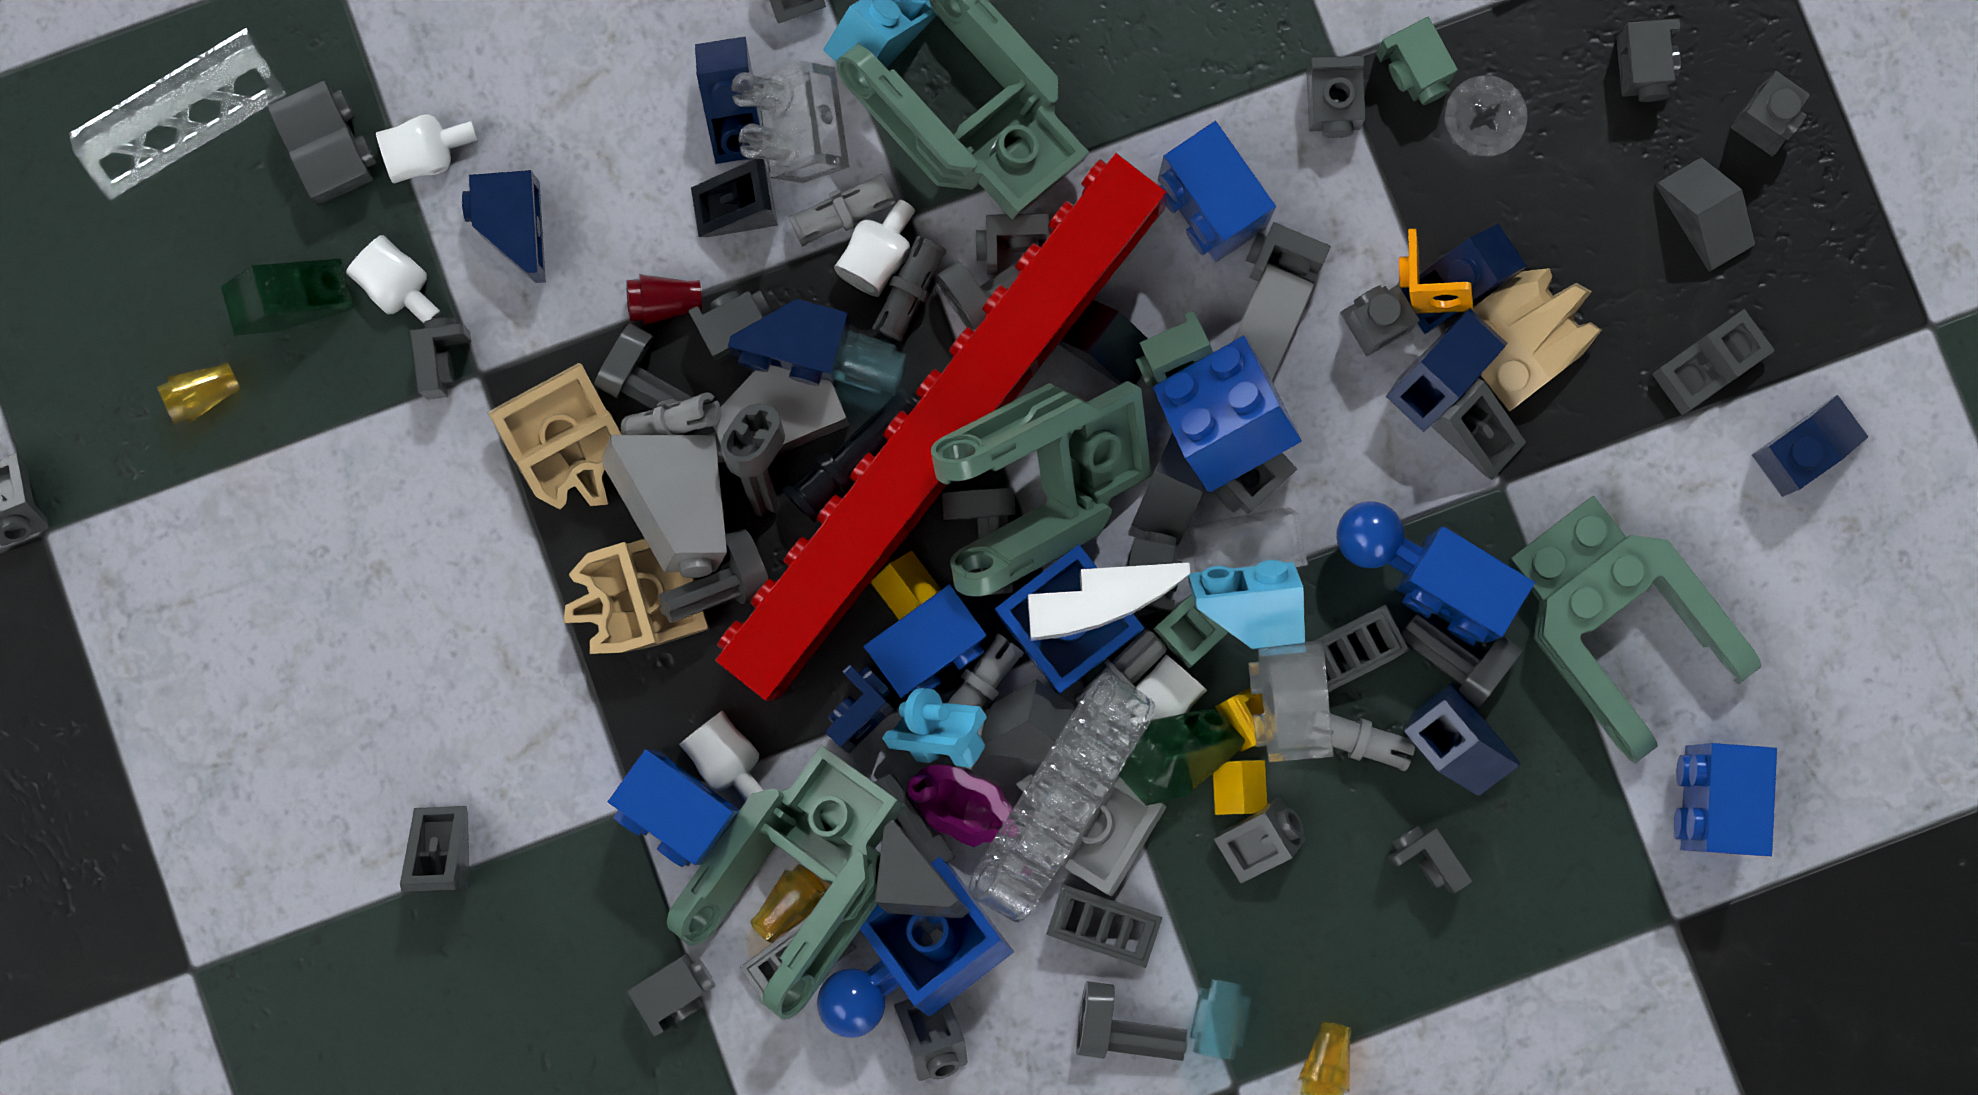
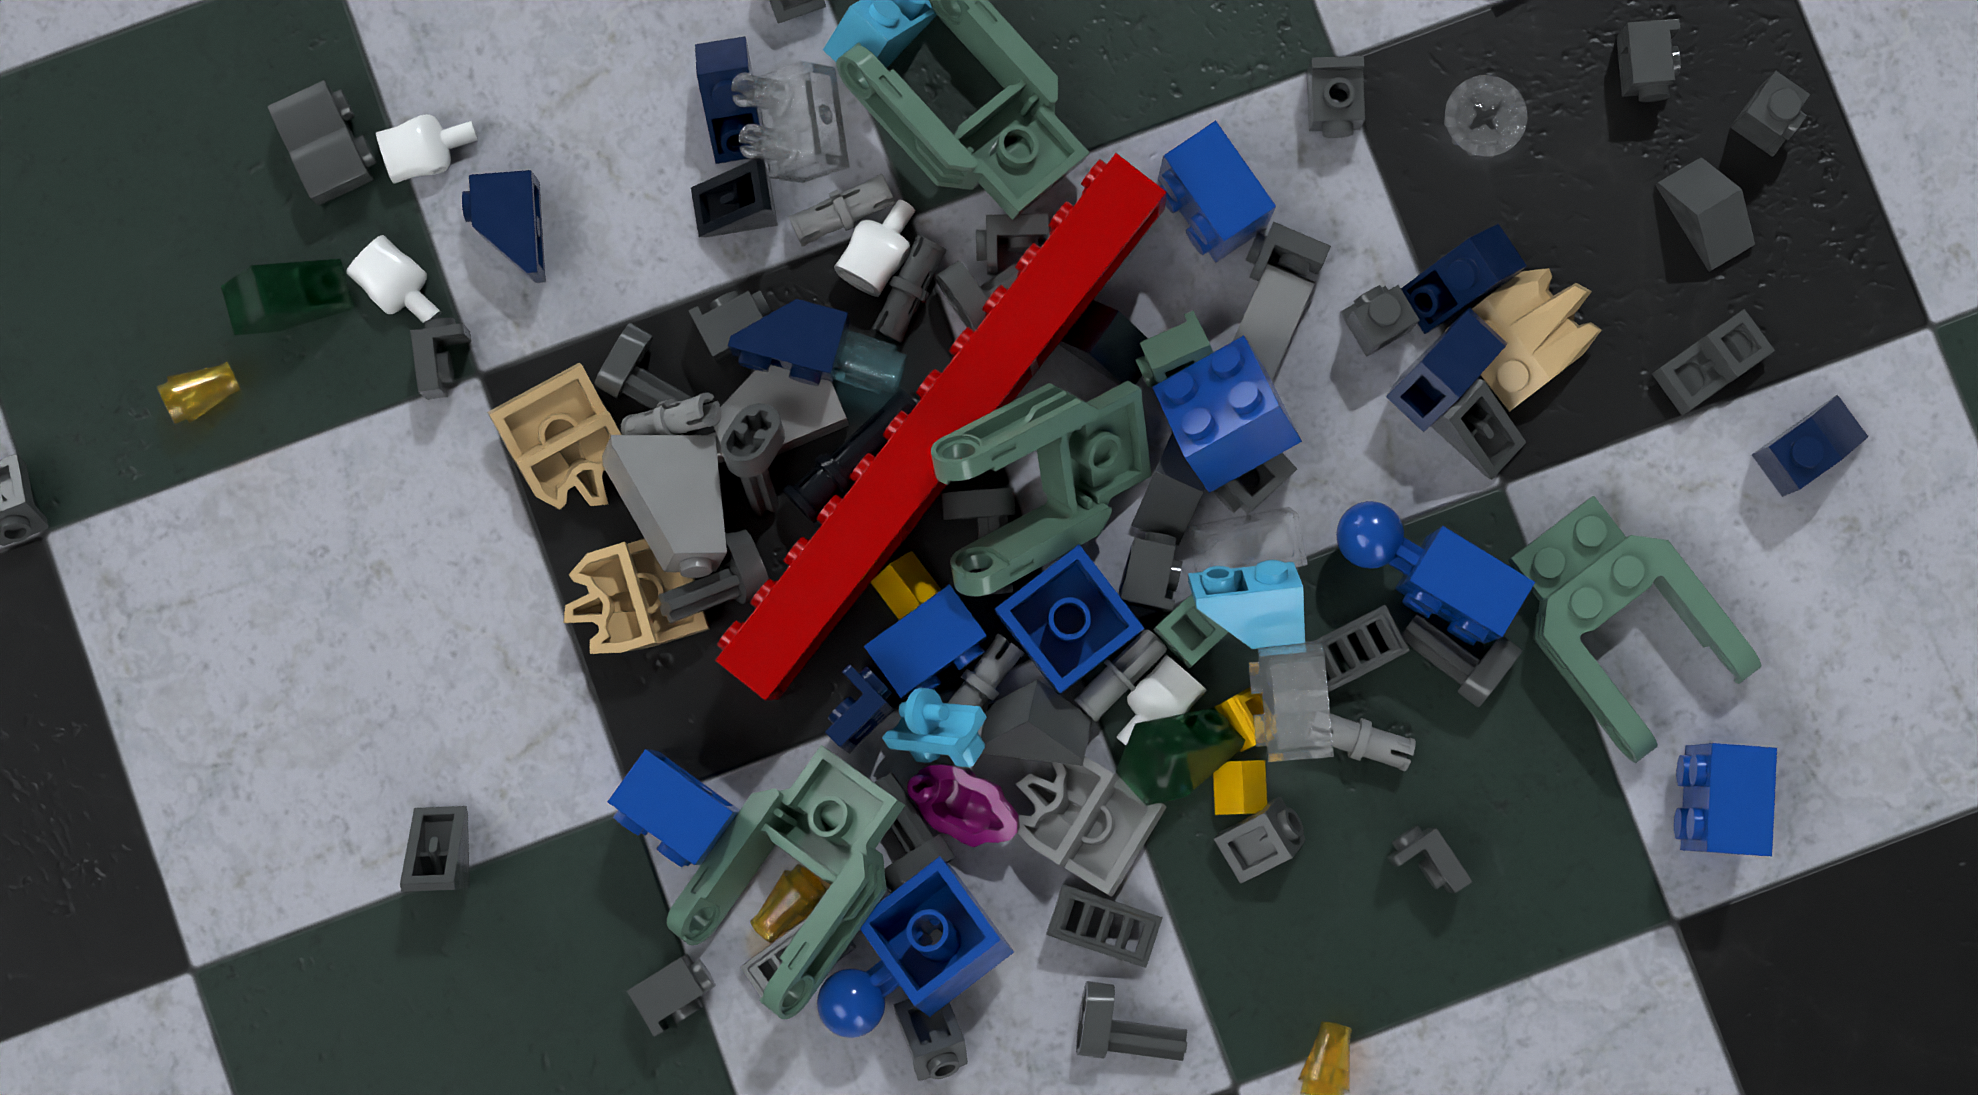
(165, 99): clear fence -> none
(661, 298): dark red cone -> none
(723, 756): white piece -> none
(910, 882): dark grey slope -> none
(1061, 797): clear beam -> none
(1103, 598): white slope -> none
(1220, 1019): clear light blue brick -> none
(1419, 61): sand green brick -> none
(1422, 294): light orange bracket -> none
(1460, 741): dark blue slope -> none

